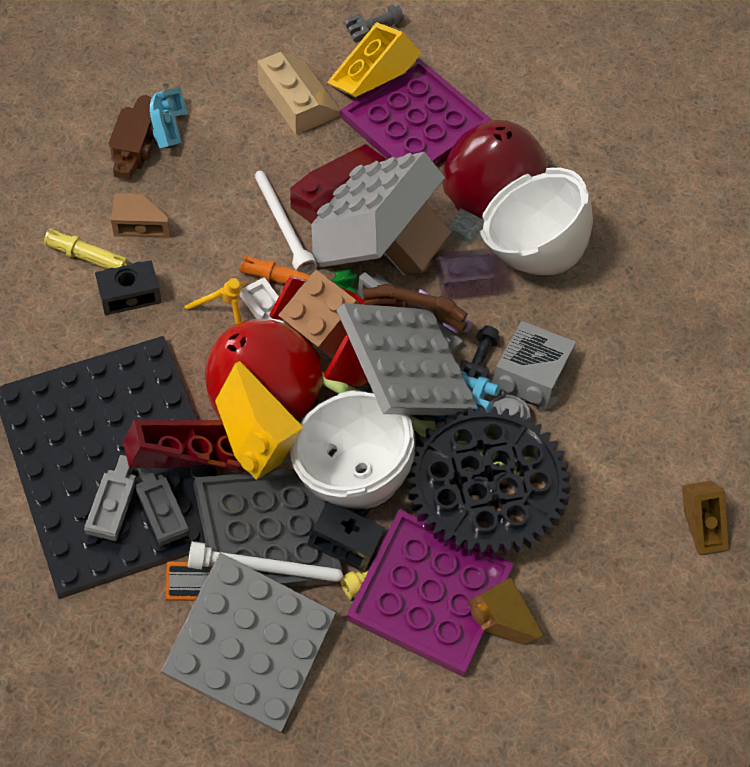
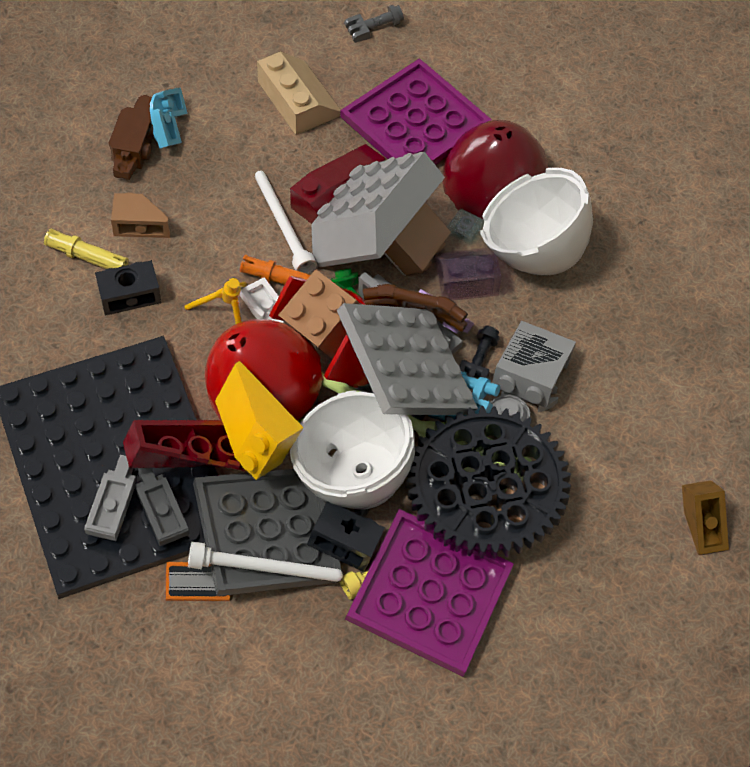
(248, 643): light grey plate -> none
(375, 60): yellow slope -> none
(505, 613): pearl gold slope -> none

